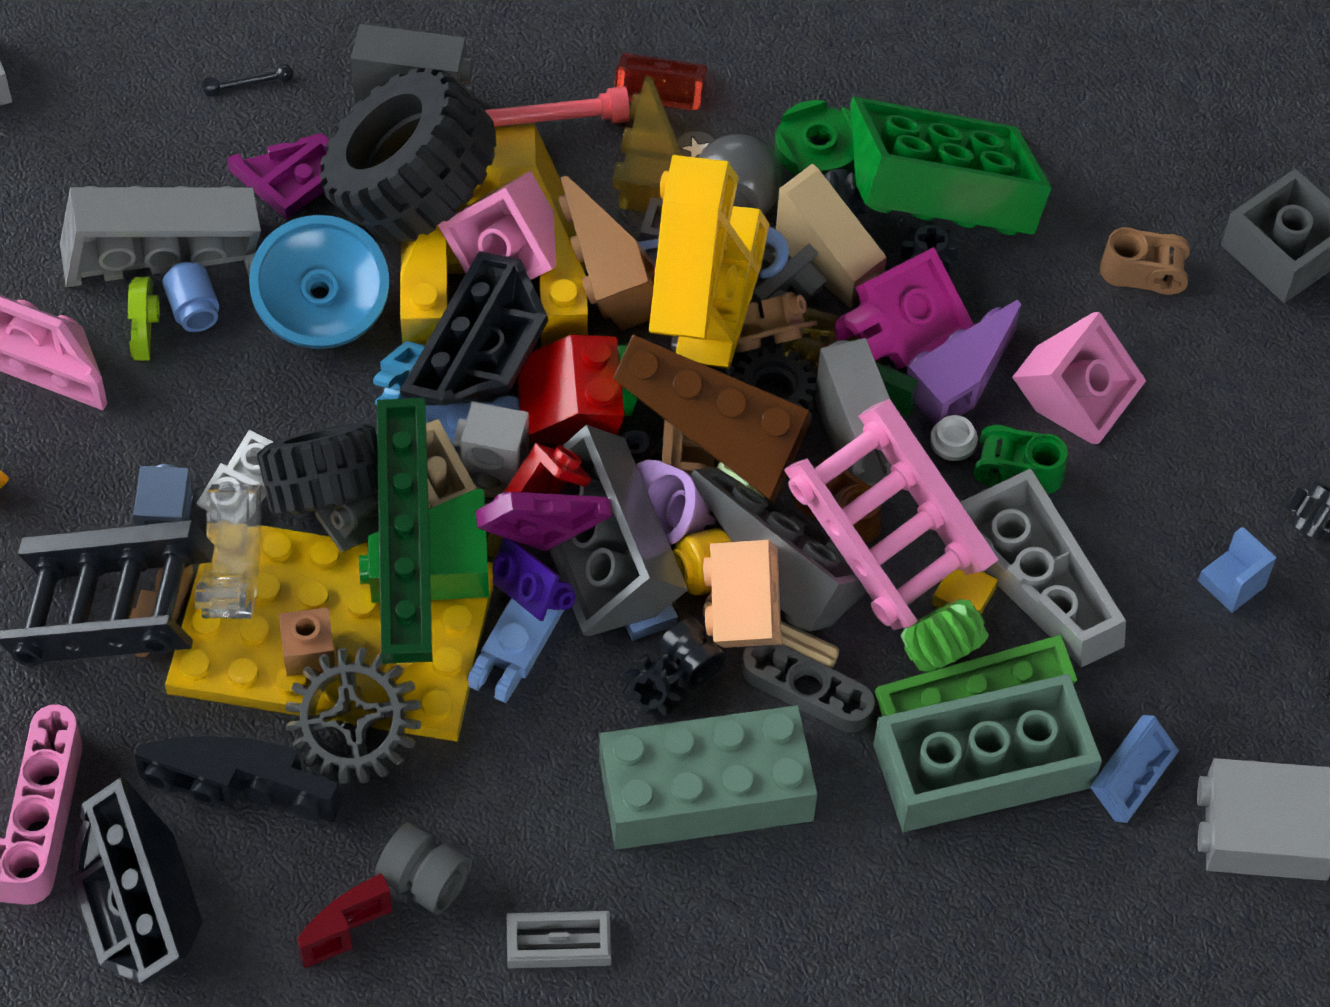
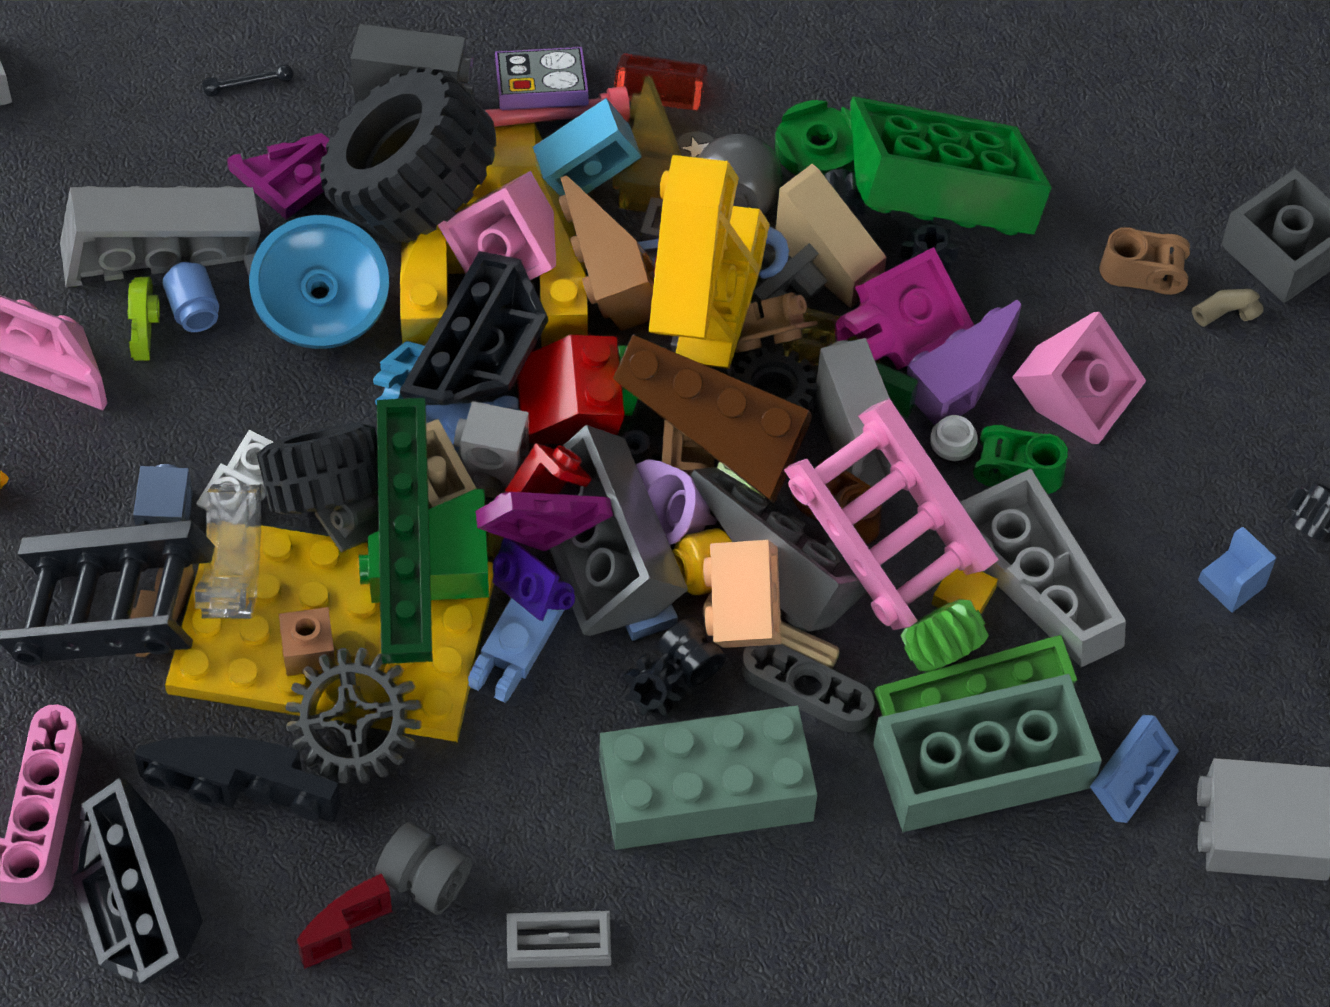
(541, 78): none -> tile
(588, 149): none -> medium azure brick
(1224, 301): none -> dark tan arm

